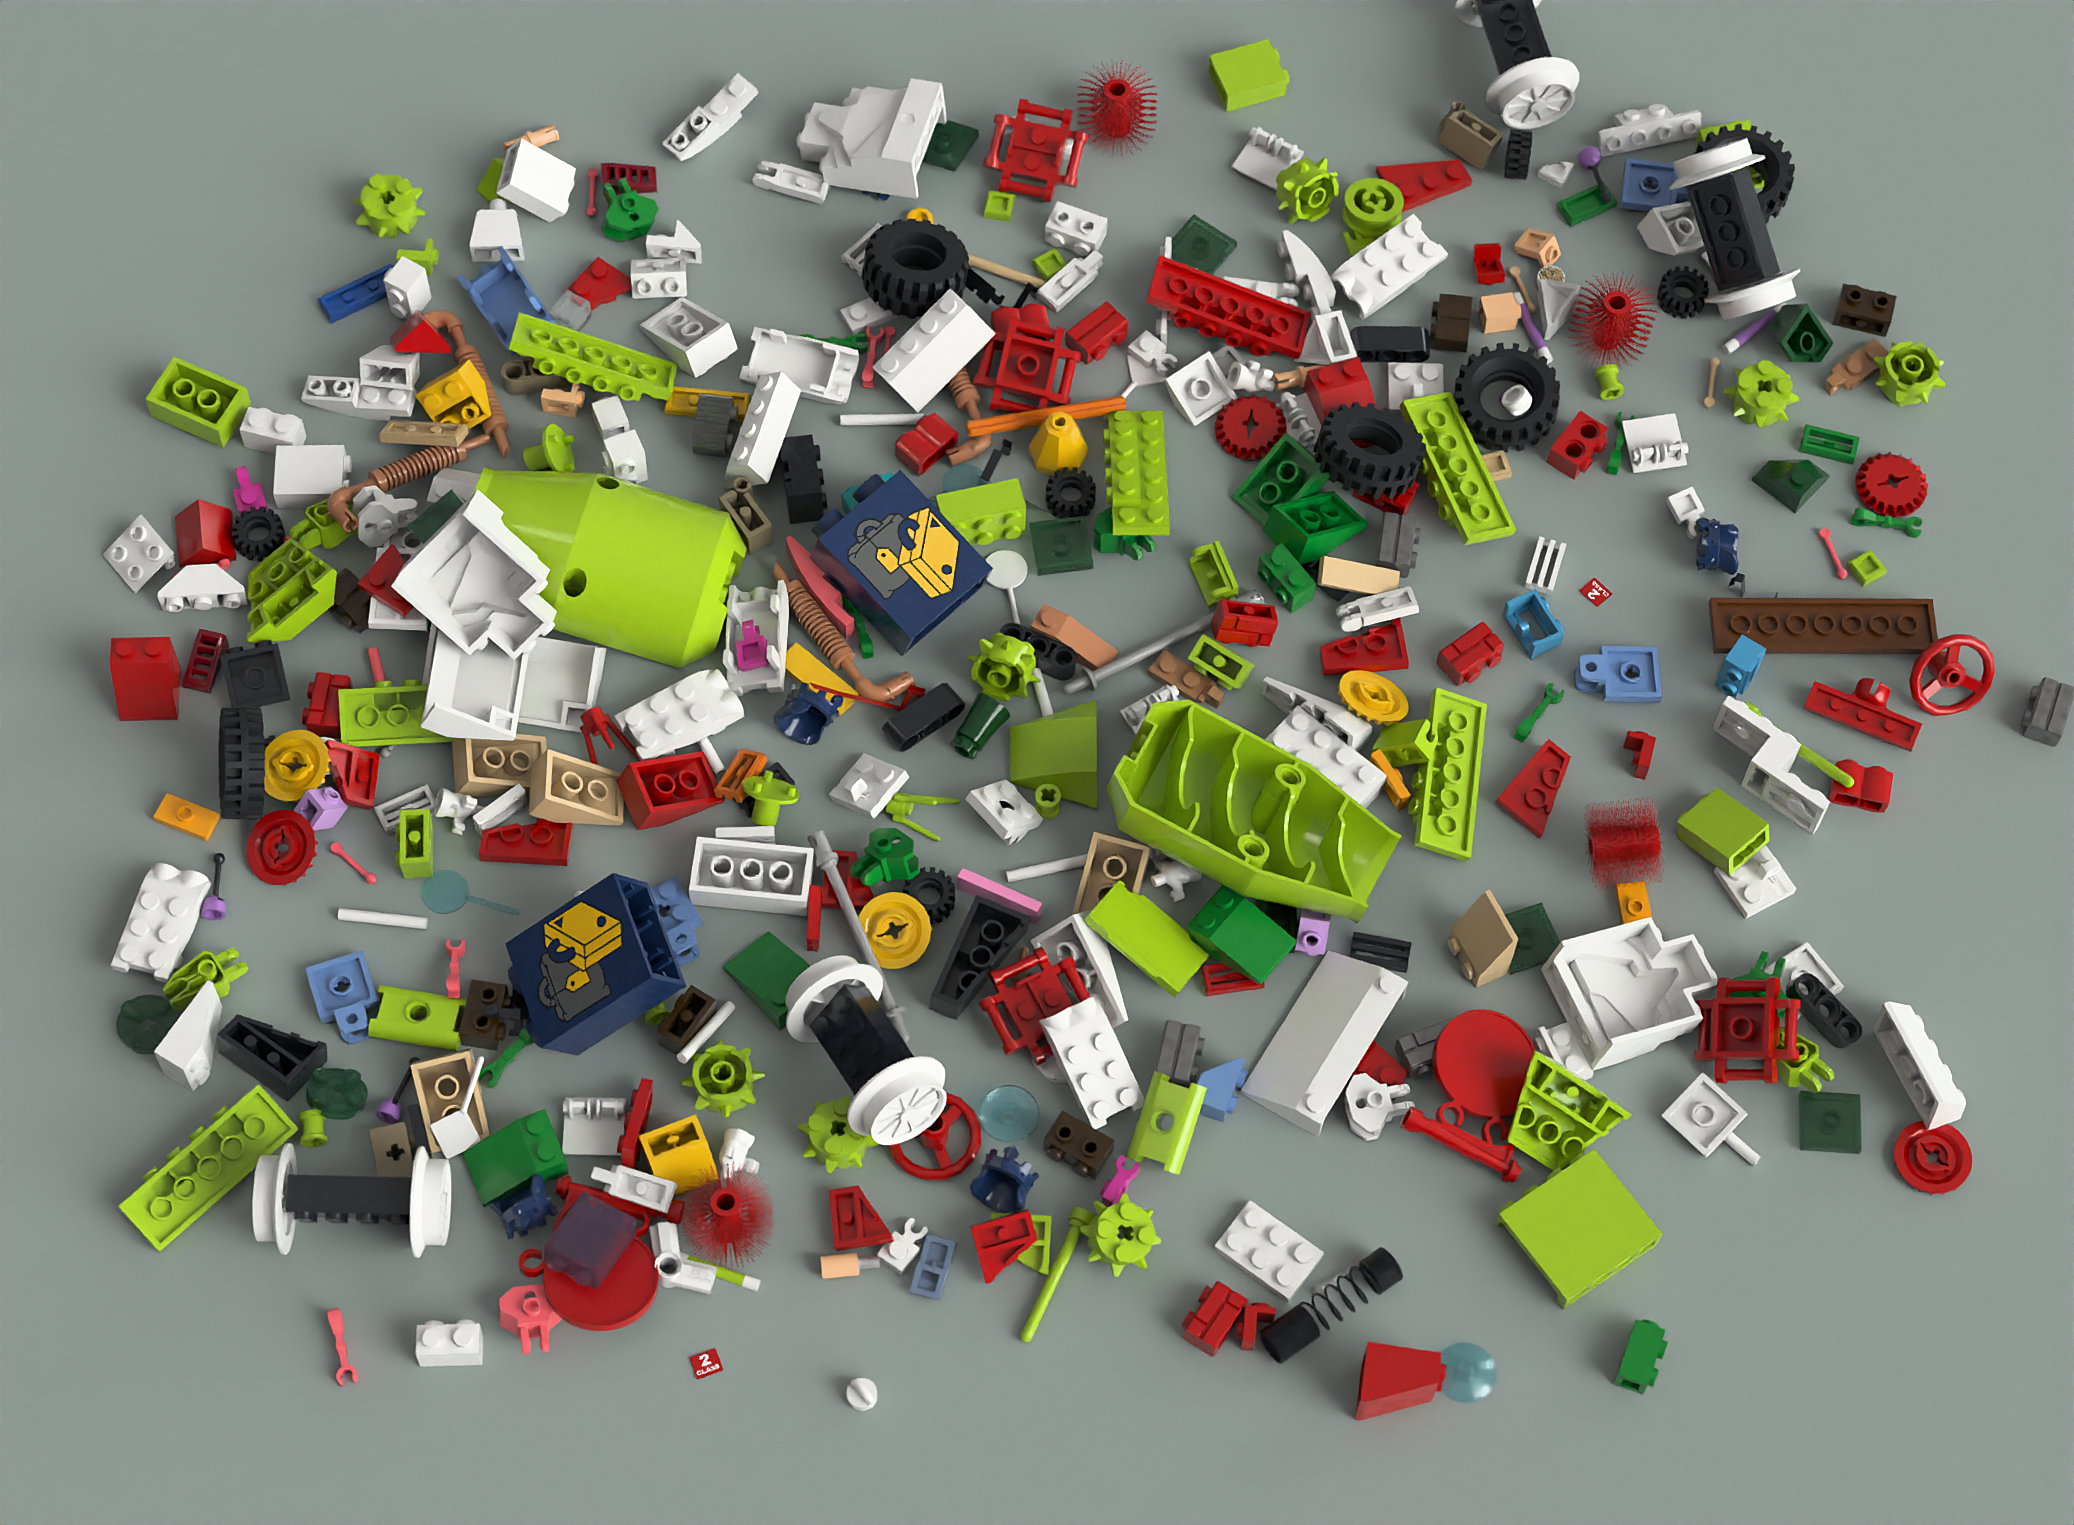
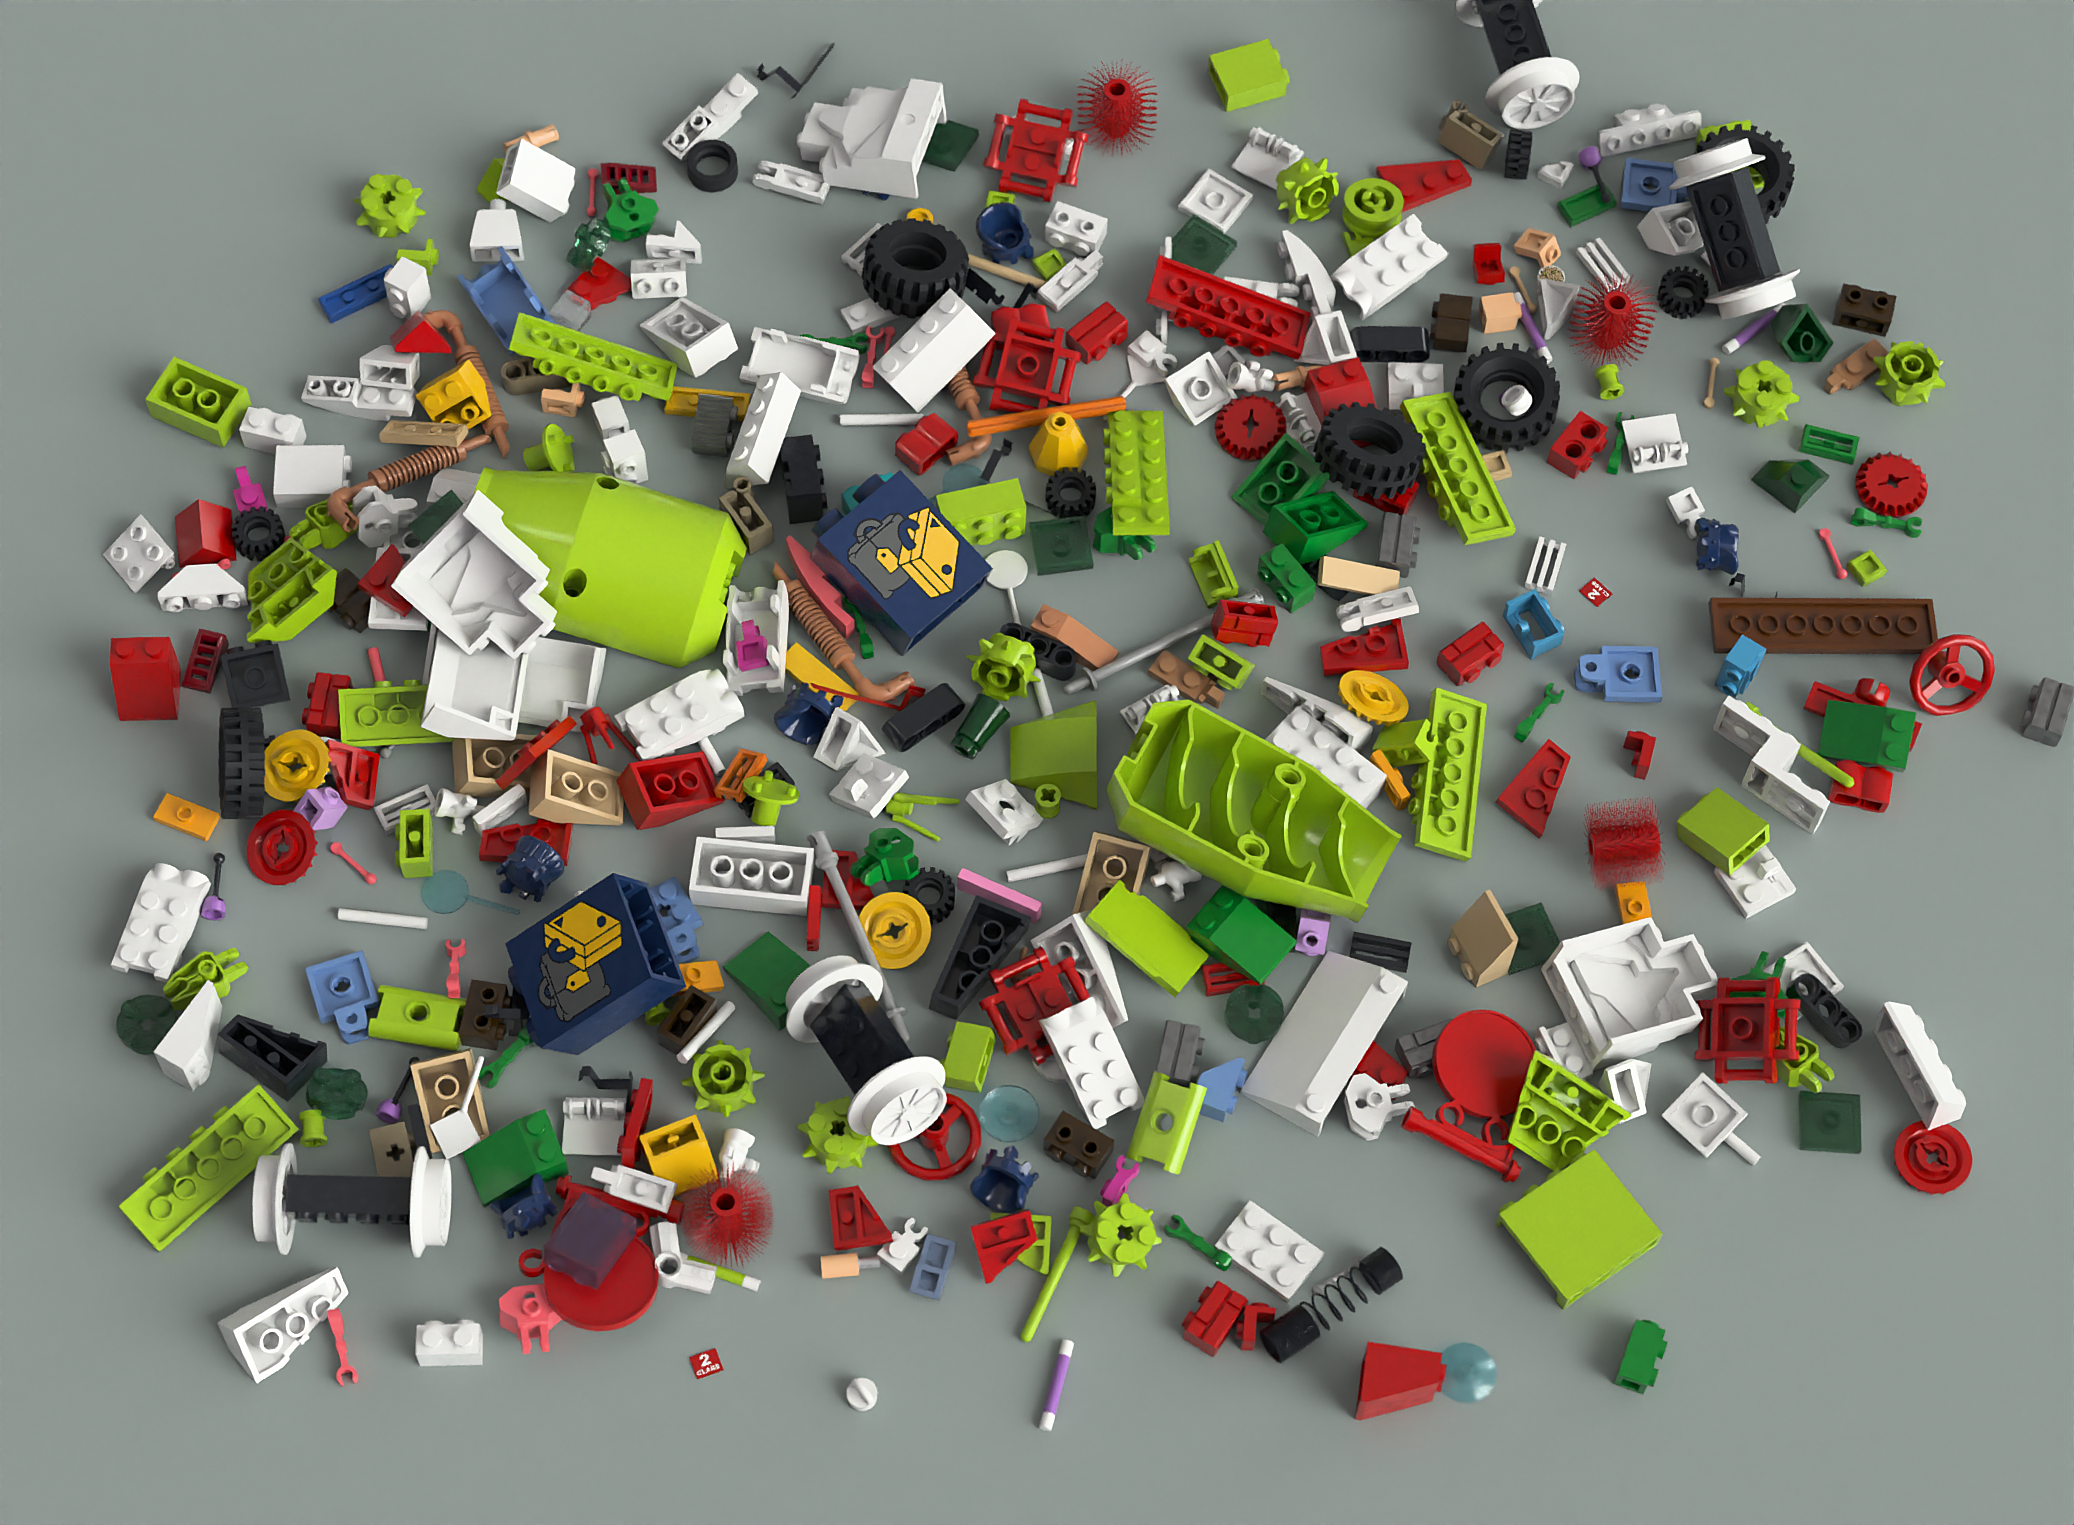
(272, 1327): none -> white wedge
(530, 753): none -> red wing
(530, 868): none -> dark blue hair
(590, 241): none -> clear green plate
(610, 1084): none -> black piece
(701, 975): none -> light orange plate
(712, 148): none -> black tyre
(787, 77): none -> black piece
(846, 741): none -> white slope
(968, 1056): none -> lime brick
(1003, 233): none -> dark blue hair
(1056, 1385): none -> medium lavender bar
(1215, 201): none -> white tile
(1219, 1258): none -> green piece
(1254, 1029): none -> clear green plate
(1600, 252): none -> white tile
(1627, 1085): none -> white slope
(1867, 734): none -> green slope

